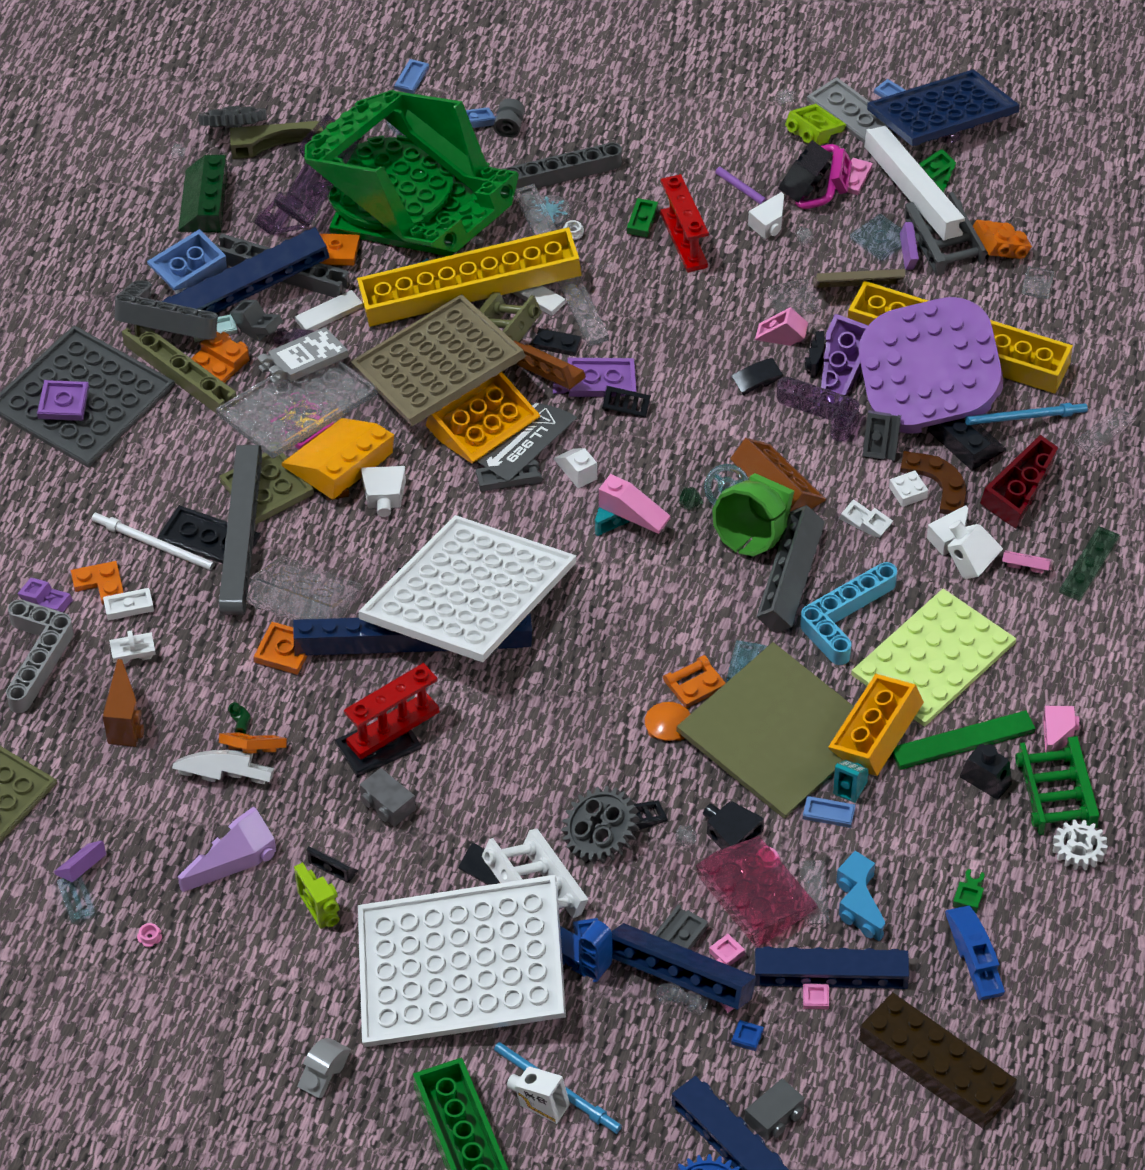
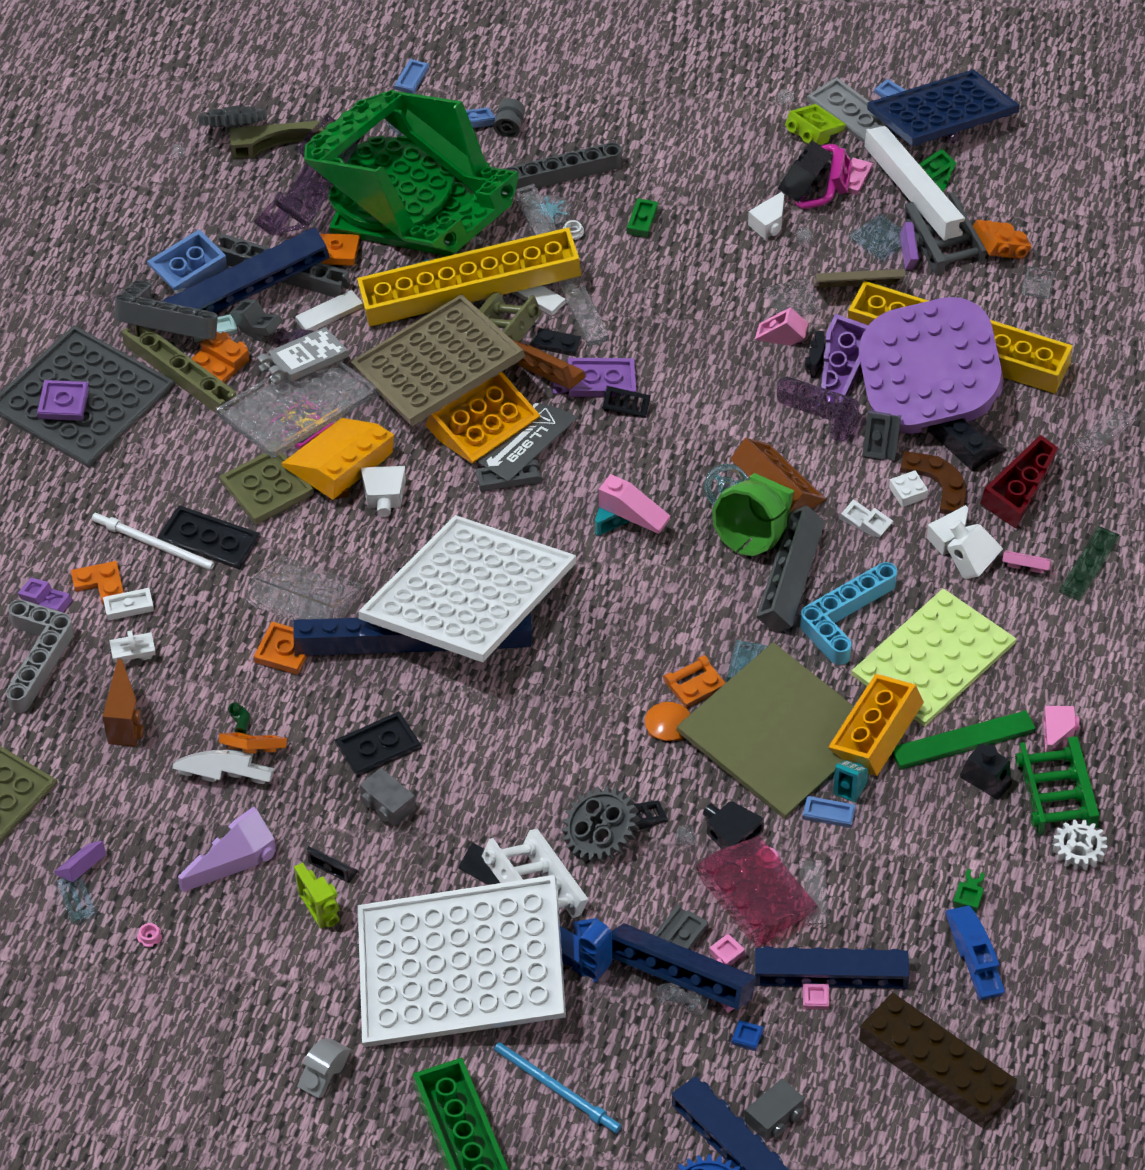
(204, 195): dark green slope -> none
(240, 530): dark grey beam -> none
(397, 722): red fence -> none
(541, 1093): white torso -> none
(578, 466): white slope -> none
(684, 223): red fence -> none
(690, 498): clear green plate -> none
(740, 185): medium lavender bar -> none
(755, 375): black slope -> none
(858, 905): dark azure arch -> none
(1063, 410): dark azure bar -> none

